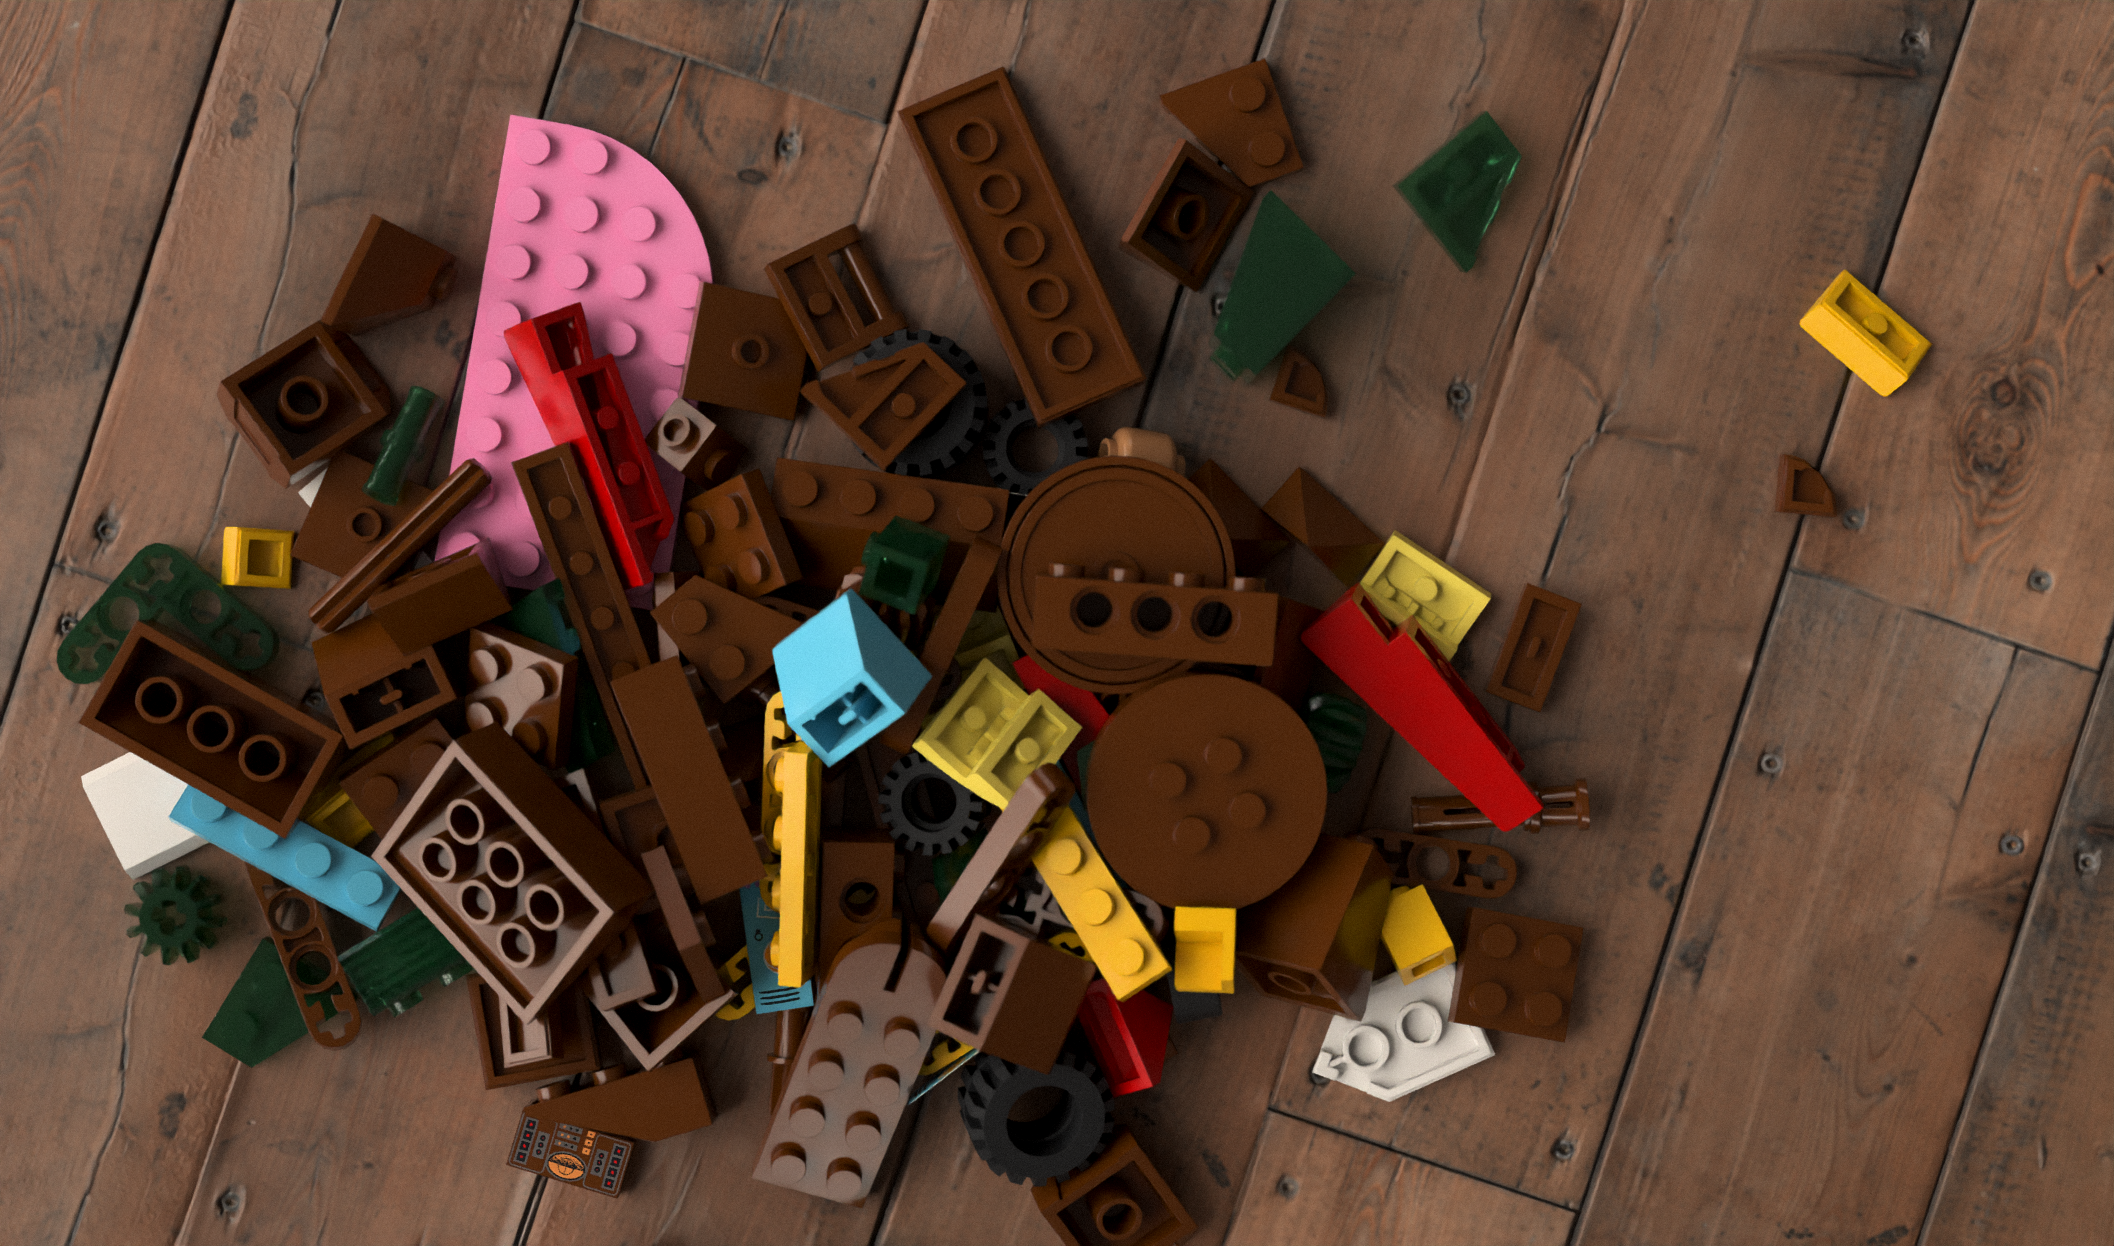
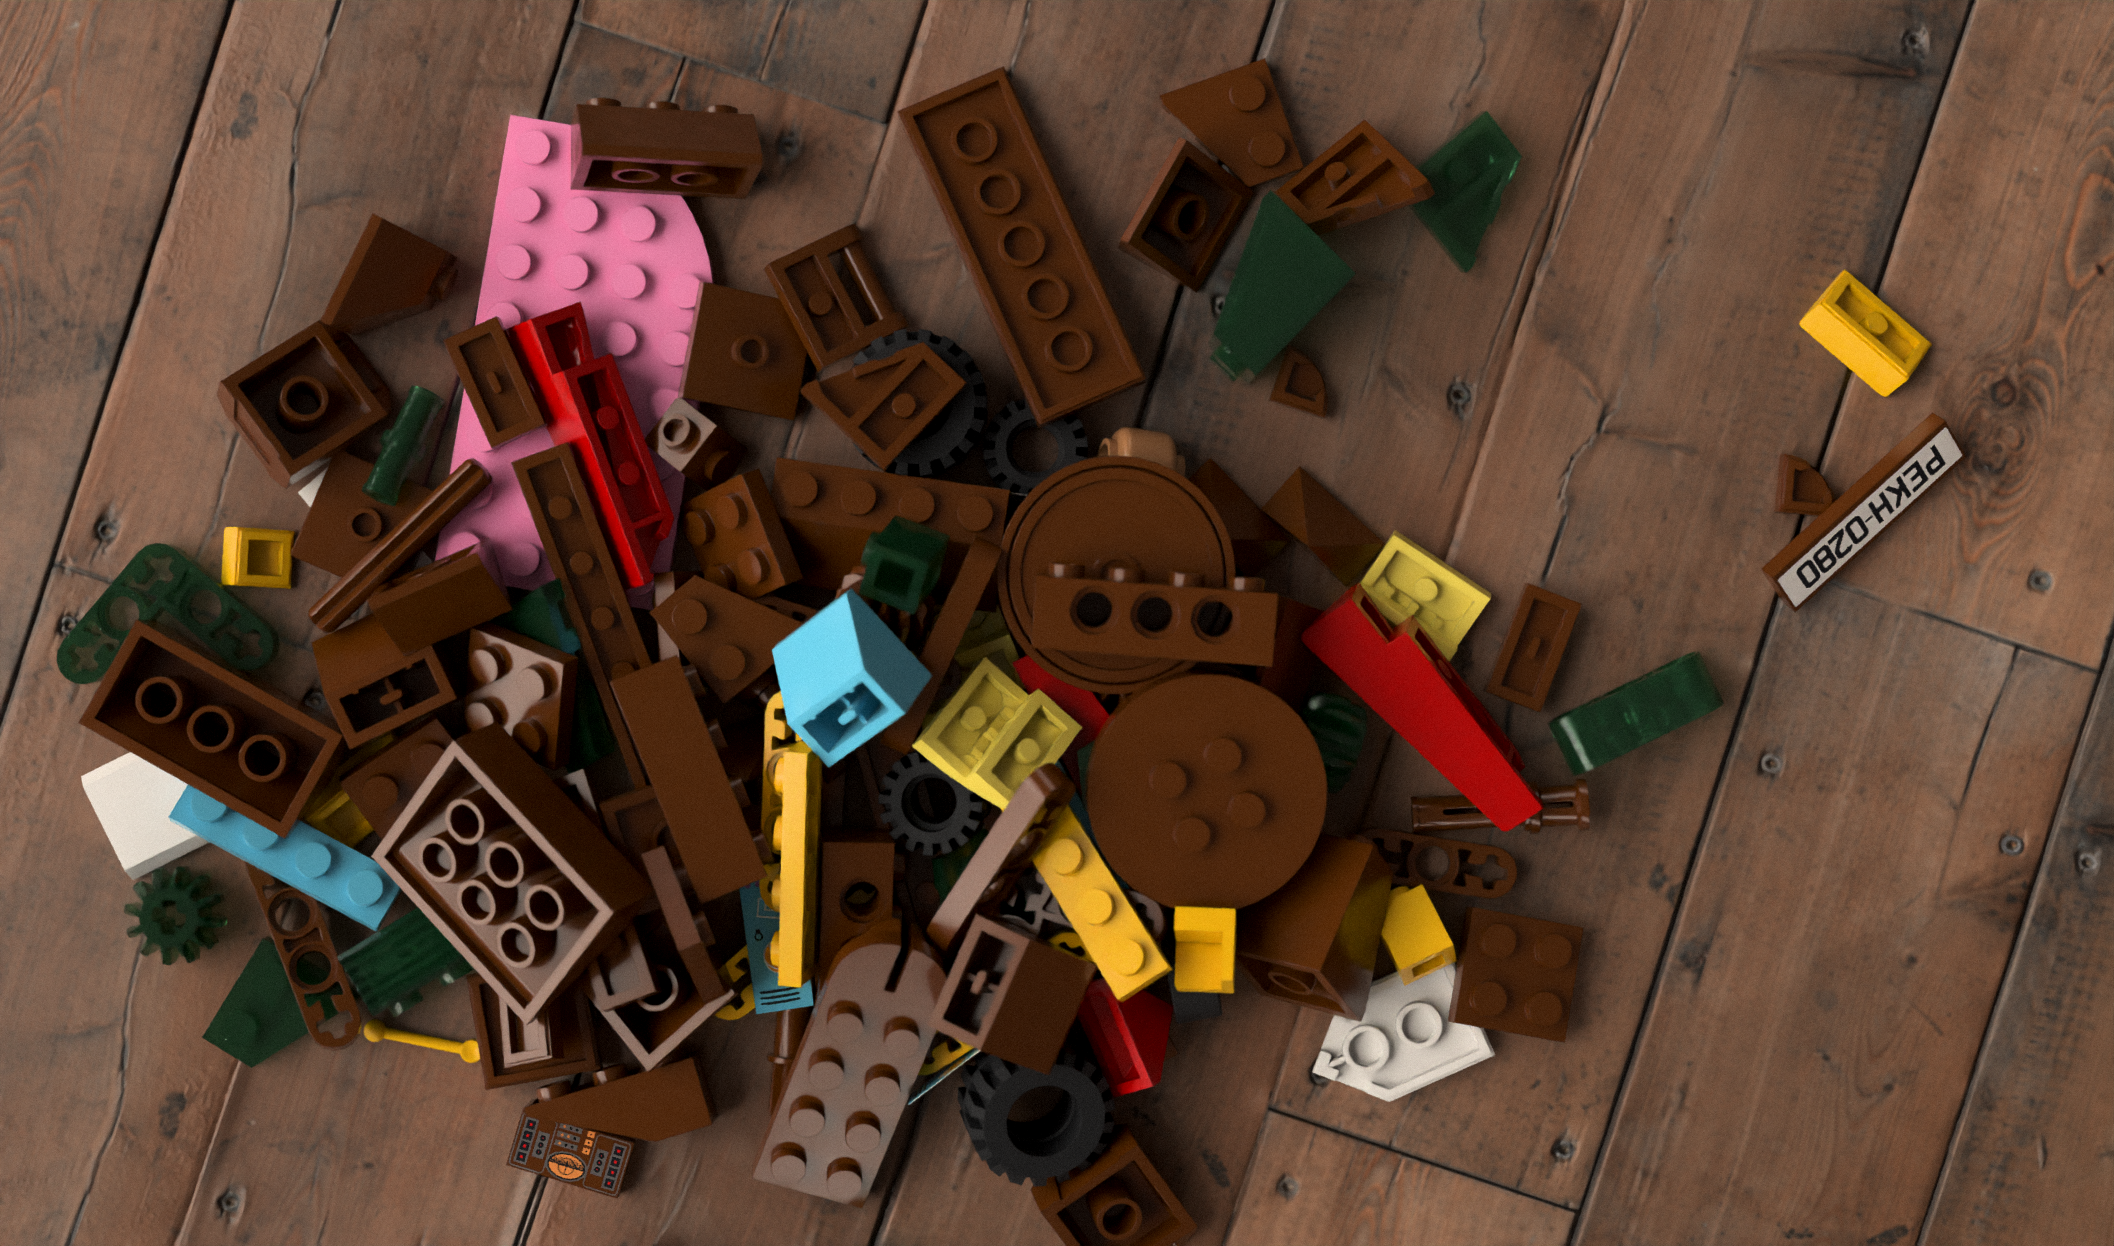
(377, 1031): none -> yellow hinge
(495, 382): none -> reddish brown plate
(664, 149): none -> reddish brown slope
(1354, 182): none -> reddish brown wing
(1636, 713): none -> clear green beam
(1864, 512): none -> tile

